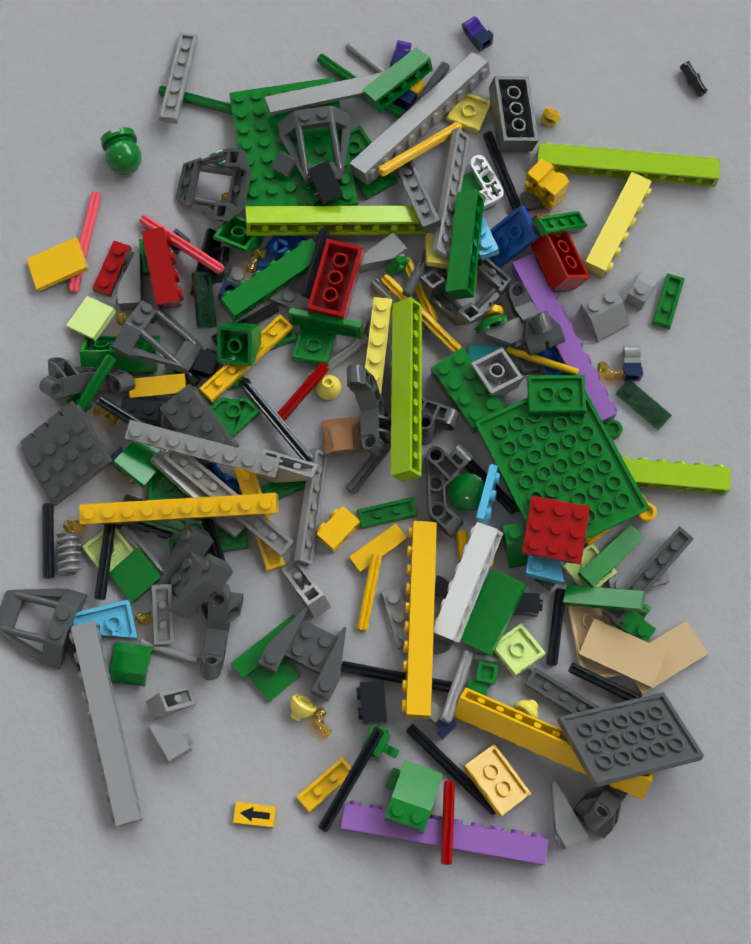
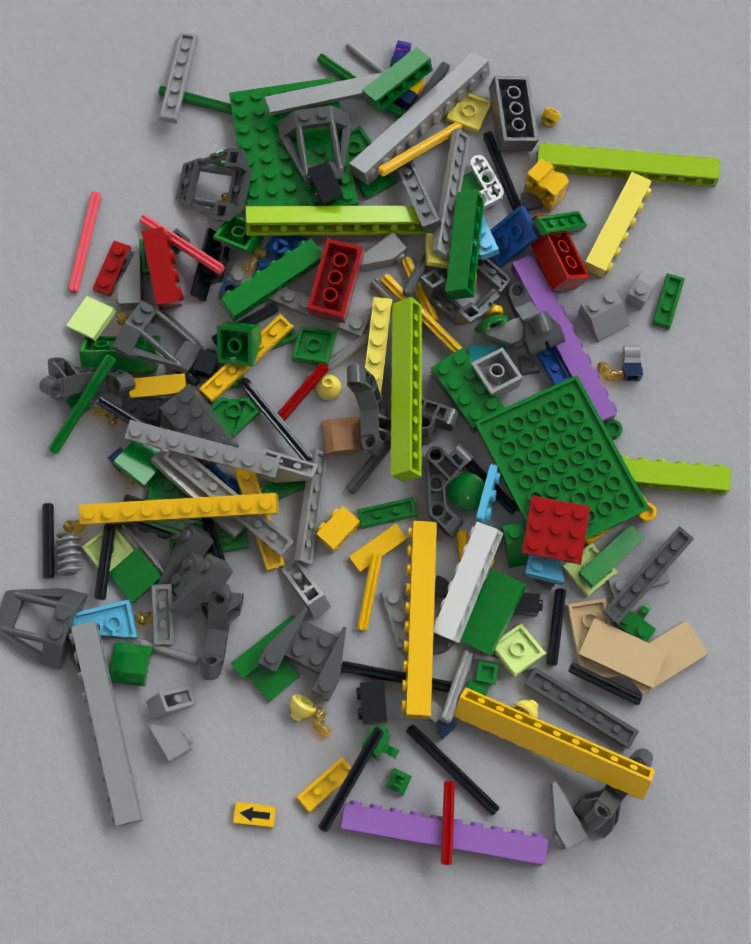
(57, 264): yellow tile -> none
(65, 453): dark grey hinge -> none
(121, 150): green tile -> none
(204, 300): clear green plate -> none
(284, 163): dark grey tile -> none
(315, 261): black axle -> none
(325, 323): green tile -> none
(397, 266): green plate -> none
(413, 796): slope -> none
(477, 33): leg -> none
(496, 780): yellow tile -> none
(543, 361): yellow bar -> none
(556, 394): green tile -> none
(604, 598): tile -> none
(629, 739): dark grey plate -> none
(643, 404): clear green plate -> none
(693, 79): black pin -> none

